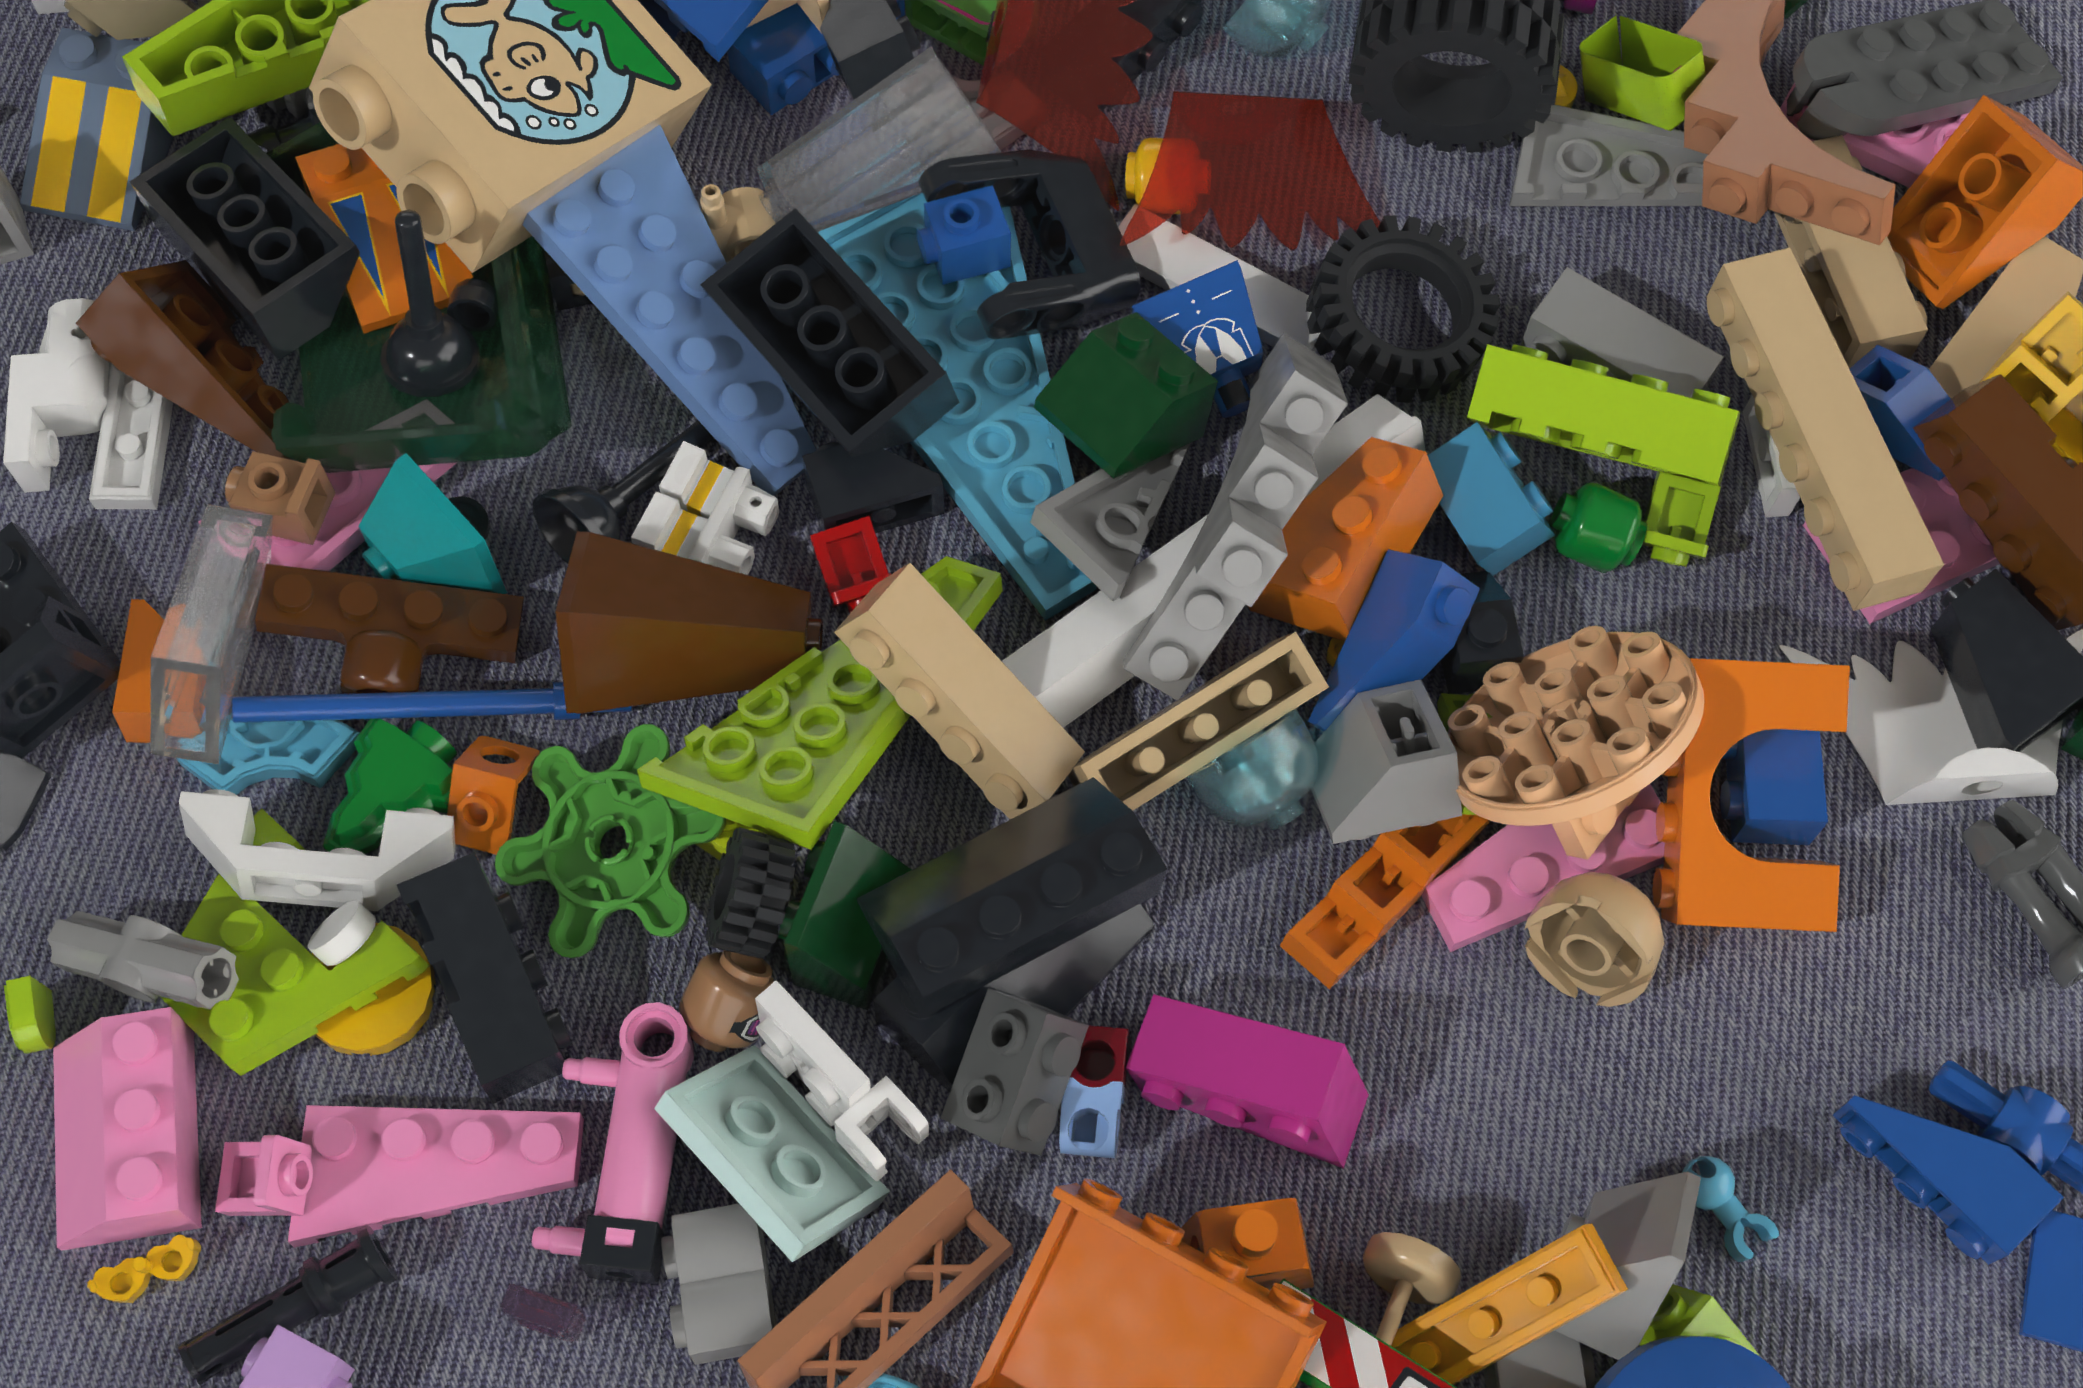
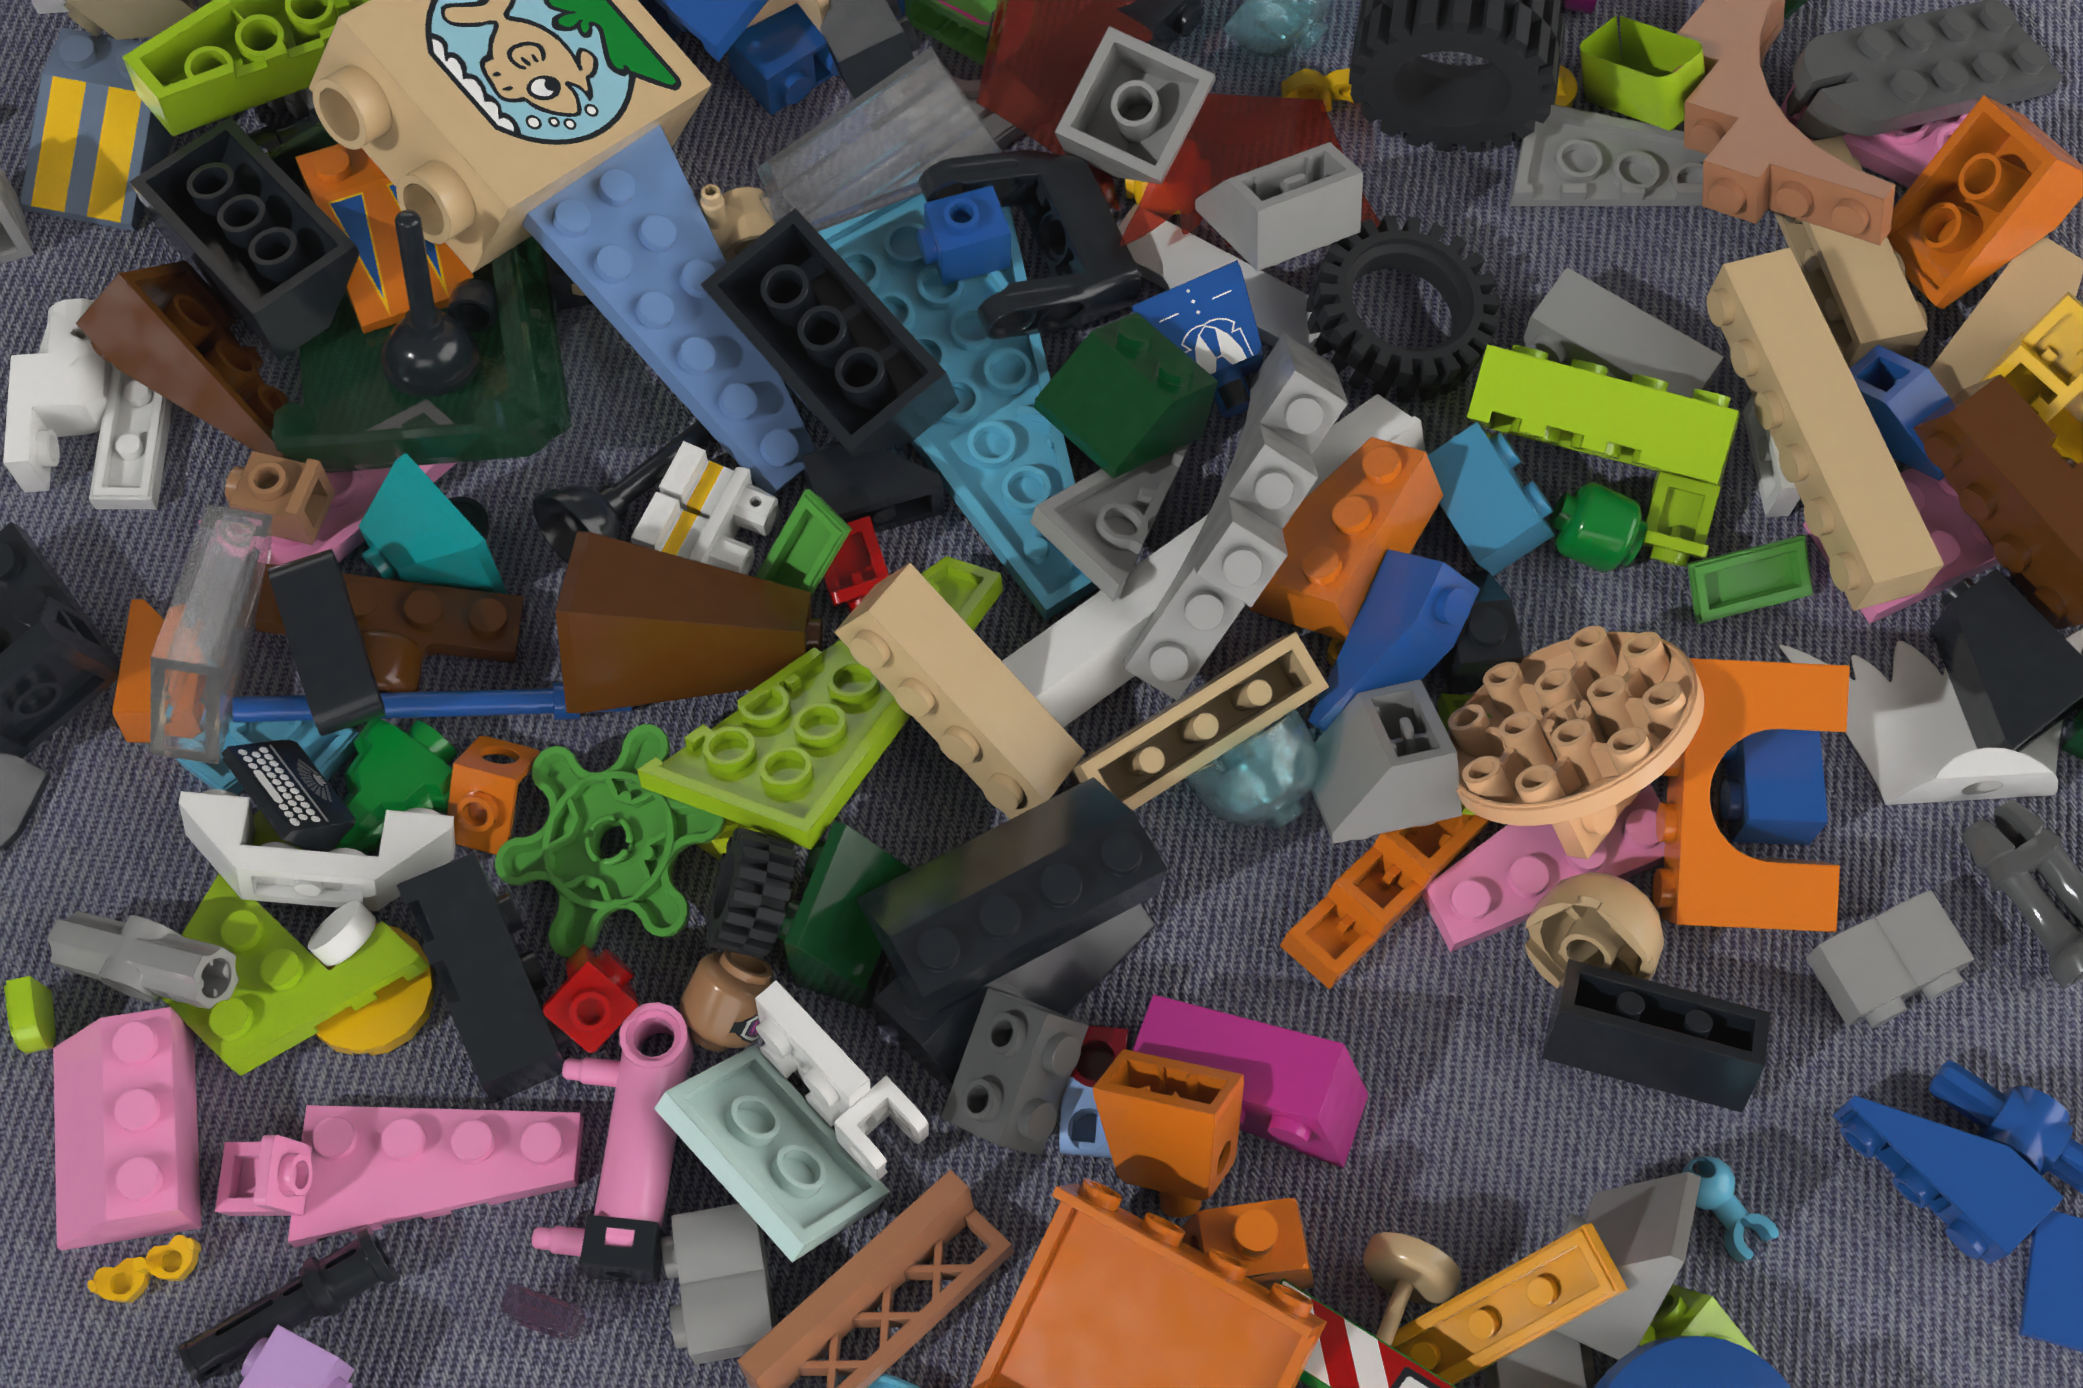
(291, 793): none -> slope
(326, 642): none -> black beam
(592, 998): none -> red bracket
(805, 545): none -> bright green tile
(1133, 109): none -> light grey slope
(1170, 1126): none -> orange torso
(1287, 206): none -> light grey slope
(1314, 85): none -> yellow piece
(1657, 1035): none -> black brick
(1750, 579): none -> bright green tile
(1891, 959): none -> light grey brick

